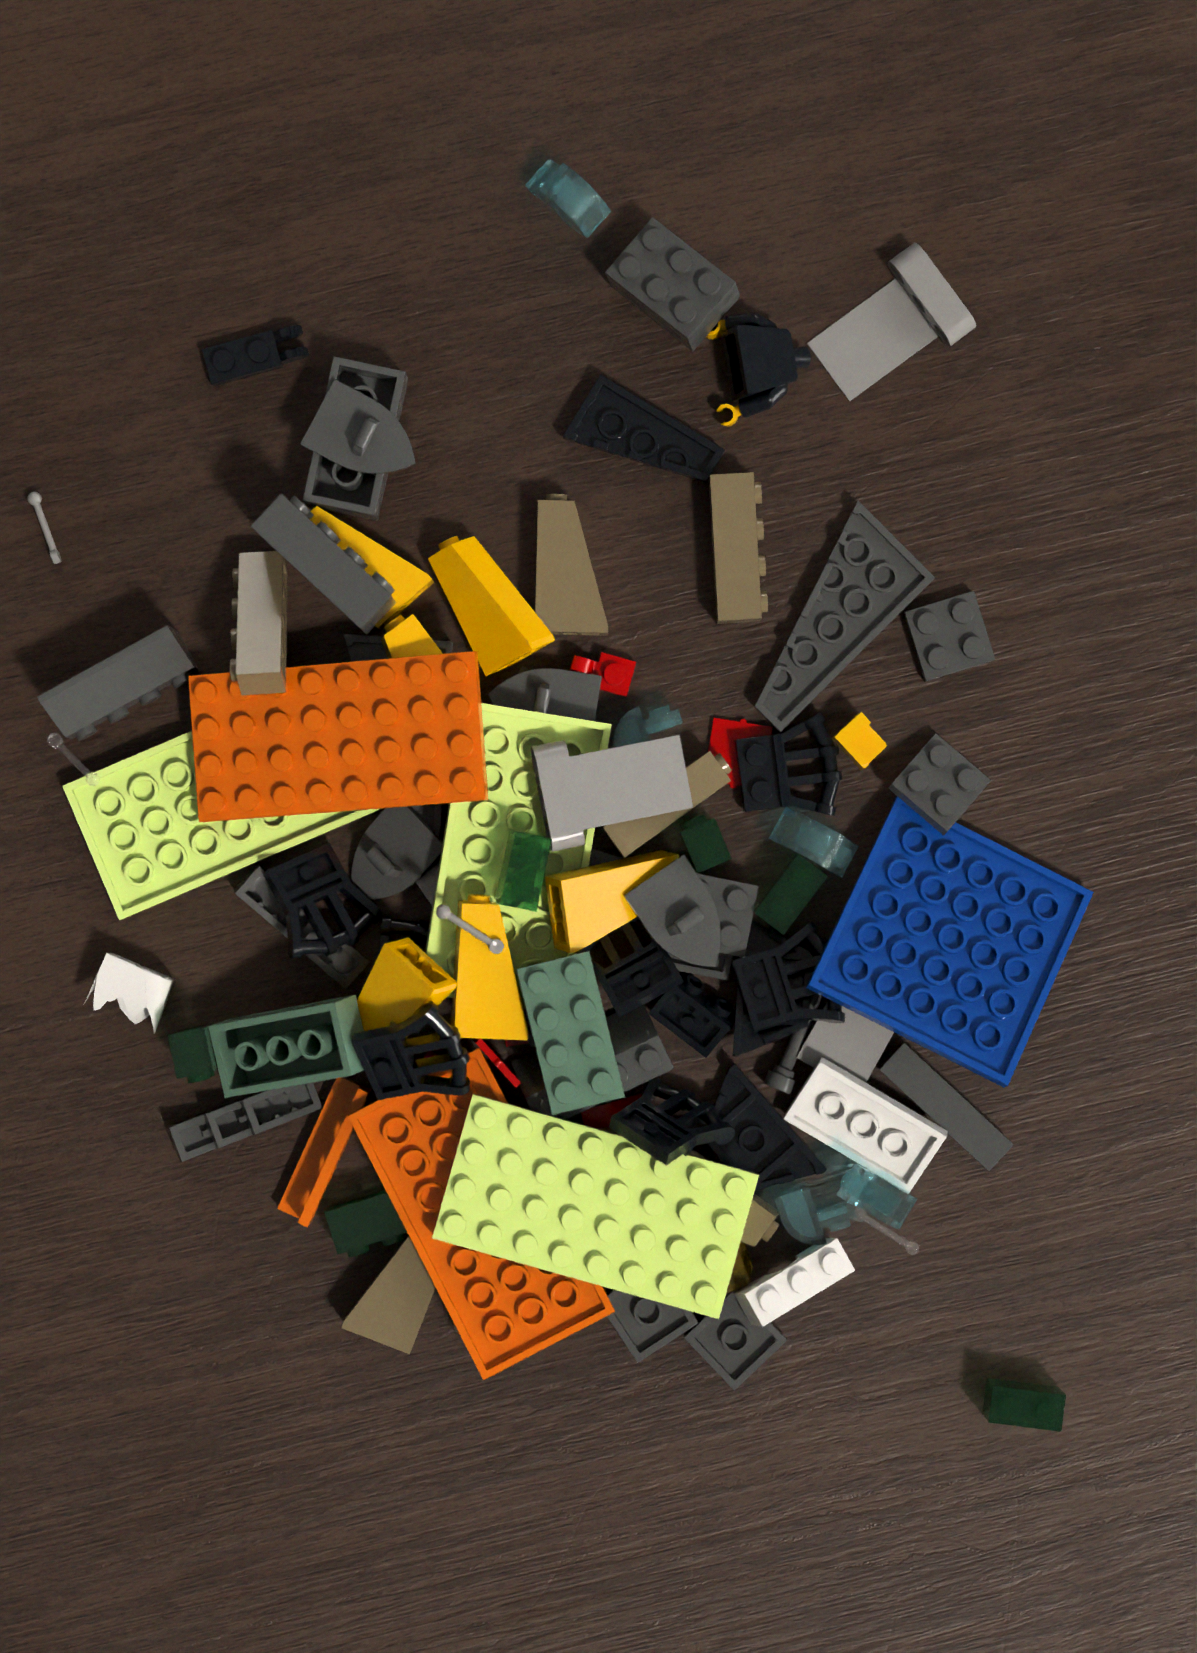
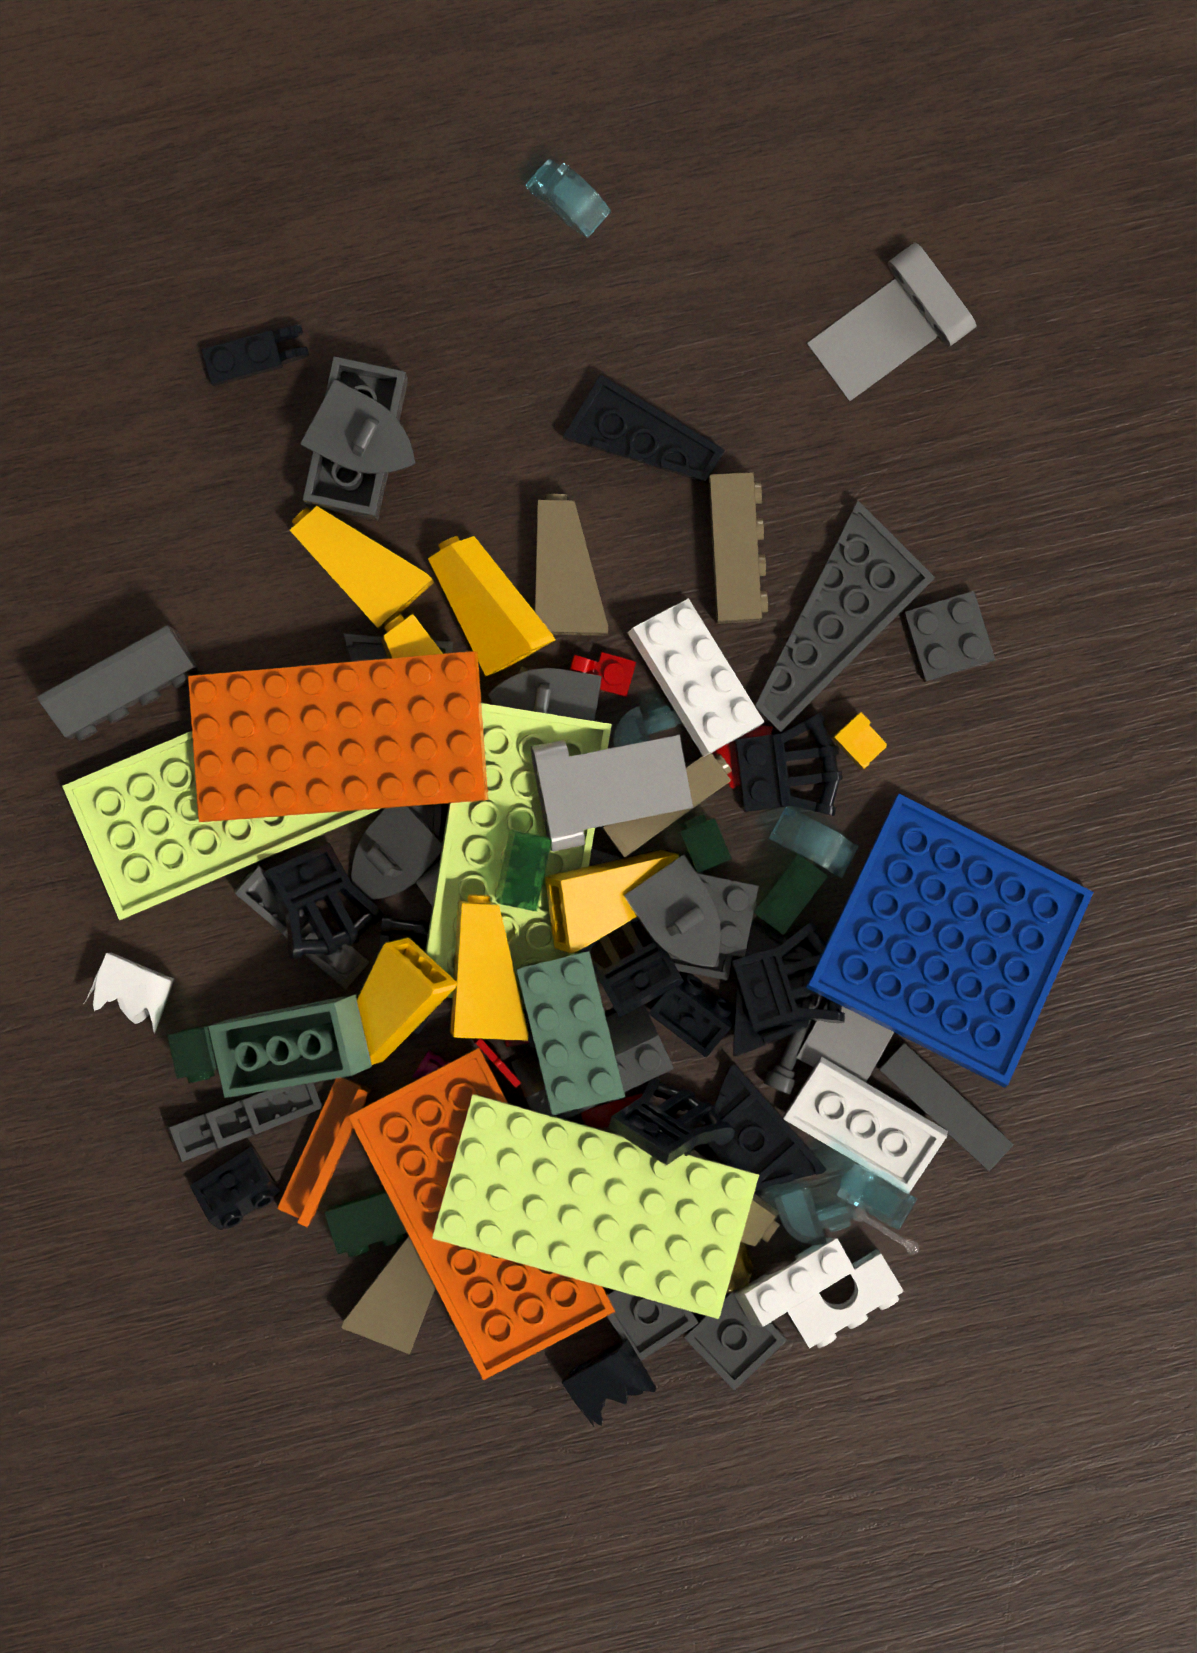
(35, 499): light grey hinge -> none
(55, 742): clear hinge -> none
(235, 1189): none -> black bracket
(261, 623): dark tan brick -> none
(323, 563): dark grey brick -> none
(391, 1063): black plate -> none
(495, 945): light grey hinge -> none
(610, 1376): none -> black piece
(672, 284): dark grey brick -> none
(695, 677): none -> white plate
(757, 362): black torso -> none
(873, 1288): none -> white arch
(939, 784): dark grey plate -> none
(1024, 1404): clear green brick -> none

